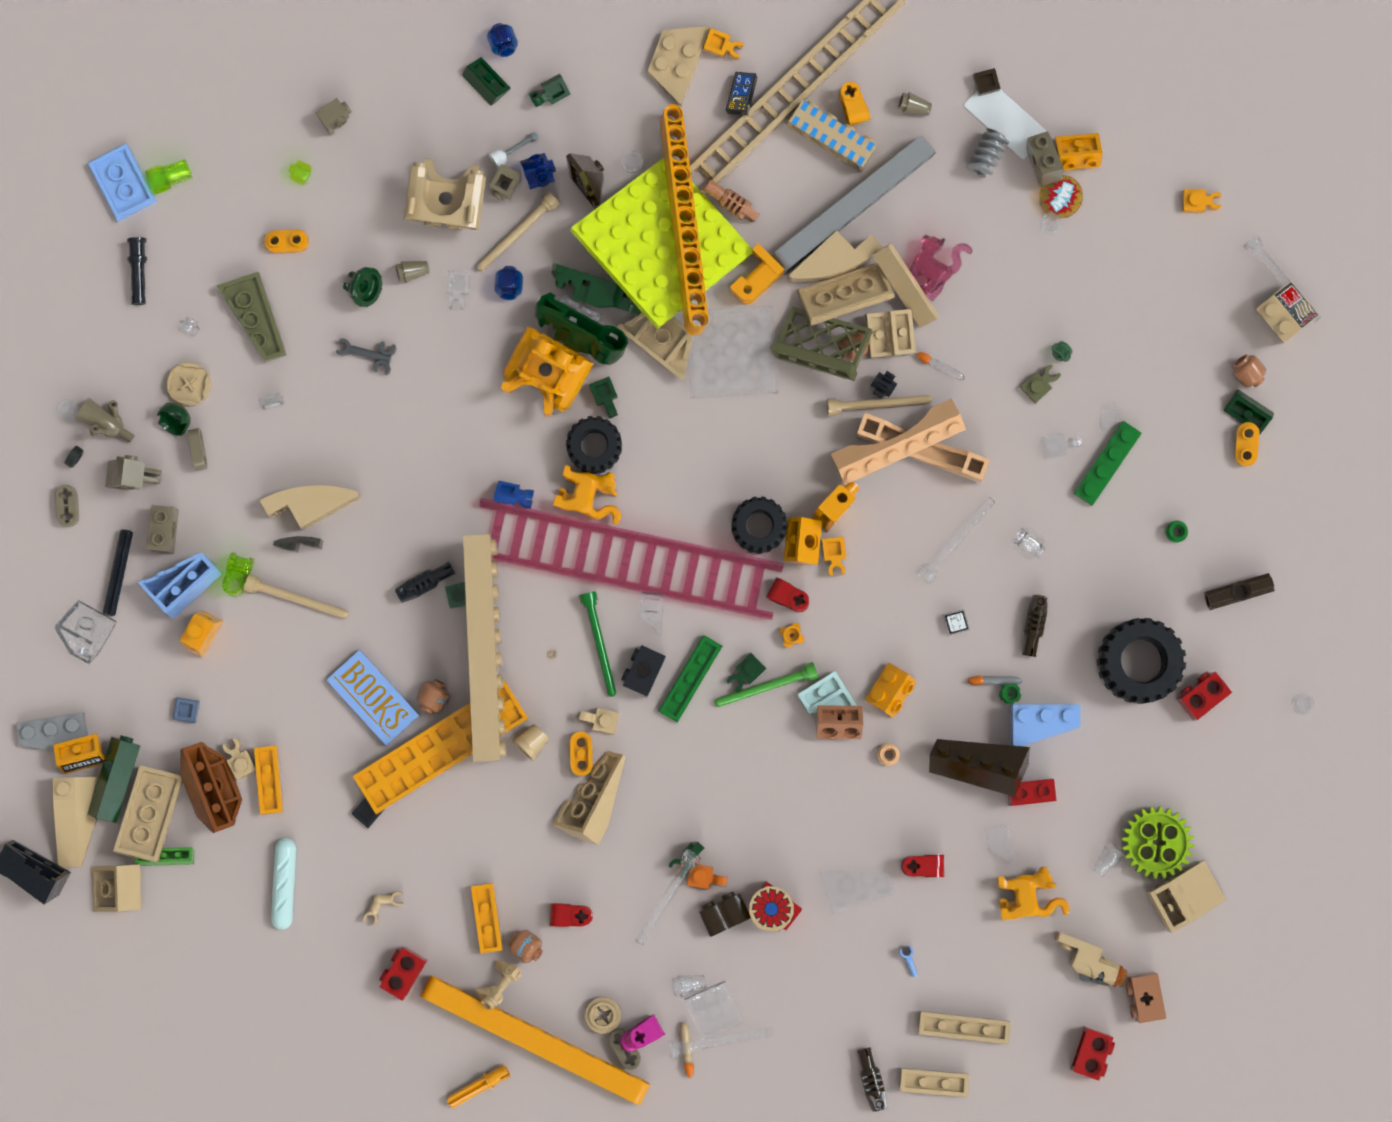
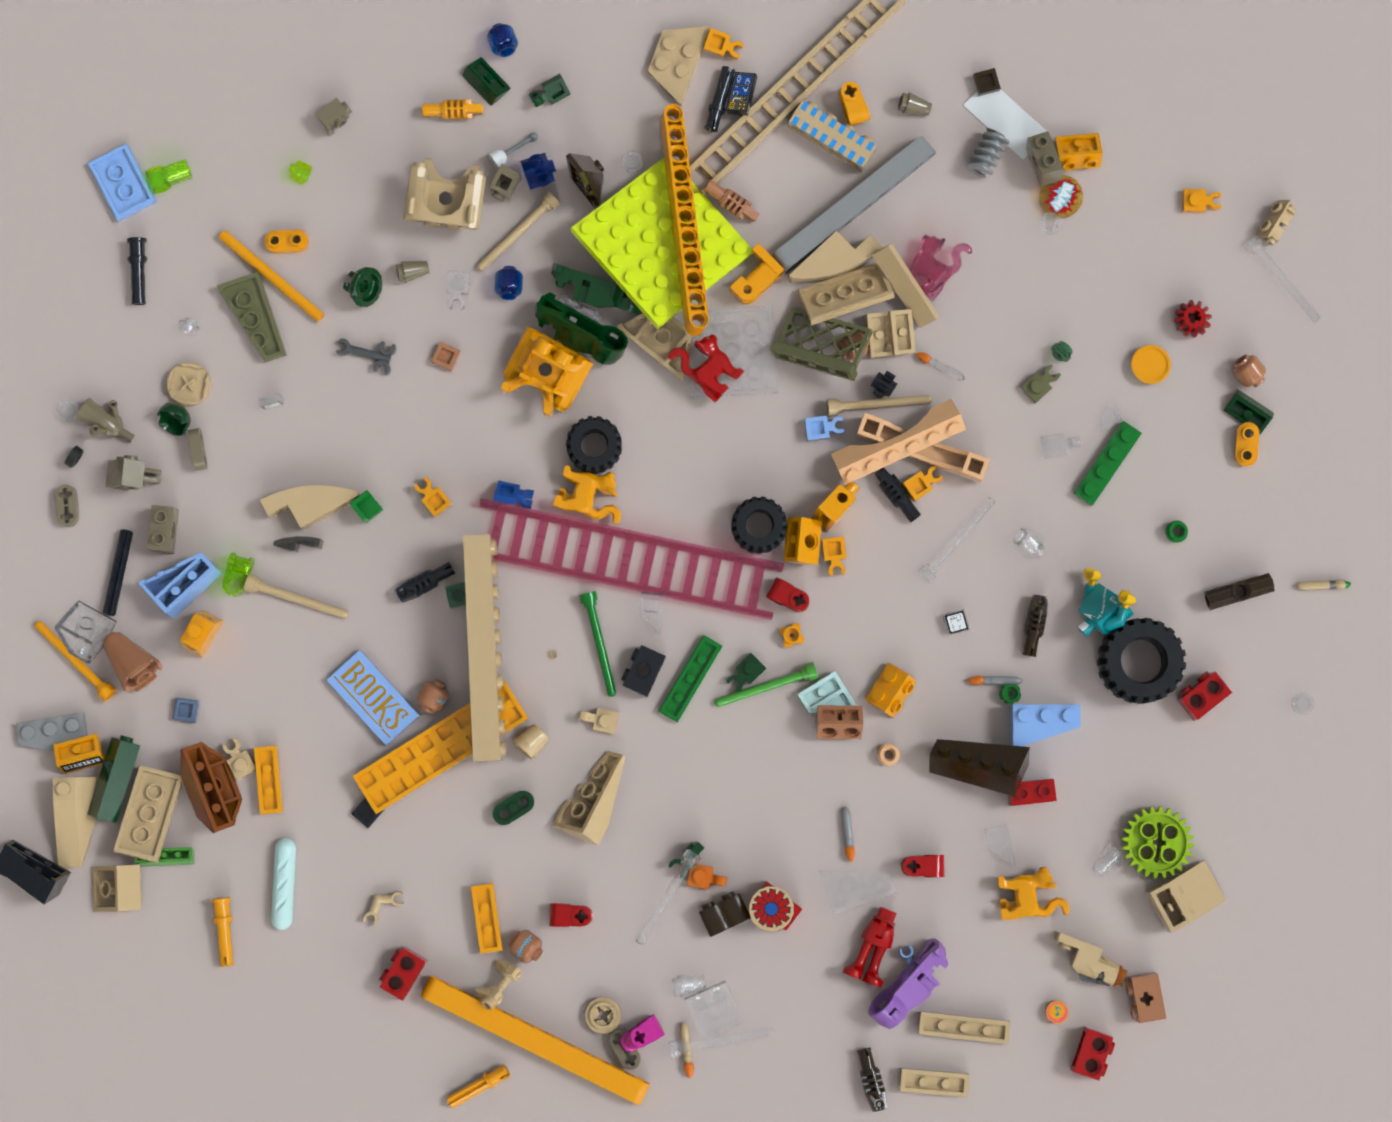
(104, 690): none -> light orange piece
(130, 662): none -> nougat cone
(222, 920): none -> light orange pin
(271, 276): none -> light orange piece
(366, 506): none -> green panel
(434, 499): none -> light orange plate
(446, 356): none -> nougat tile
(453, 109): none -> light orange hinge
(513, 807): none -> dark green plate
(581, 753): light orange plate -> none
(604, 394): dark green plate -> none
(710, 370): none -> red animal
(717, 108): none -> black pin
(819, 427): none -> light blue plate
(848, 835): none -> light grey piece
(877, 933): none -> red piece
(897, 494): none -> black hinge
(910, 987): none -> medium lavender piece
(920, 485): none -> light orange plate
(1056, 1012): none -> light orange tile
(1102, 607): none -> teal torso
(1151, 364): none -> light orange piece
(1200, 323): none -> red gear
(1282, 213): none -> tan hinge
(1287, 312): slope -> none
(1320, 585): none -> tan piece

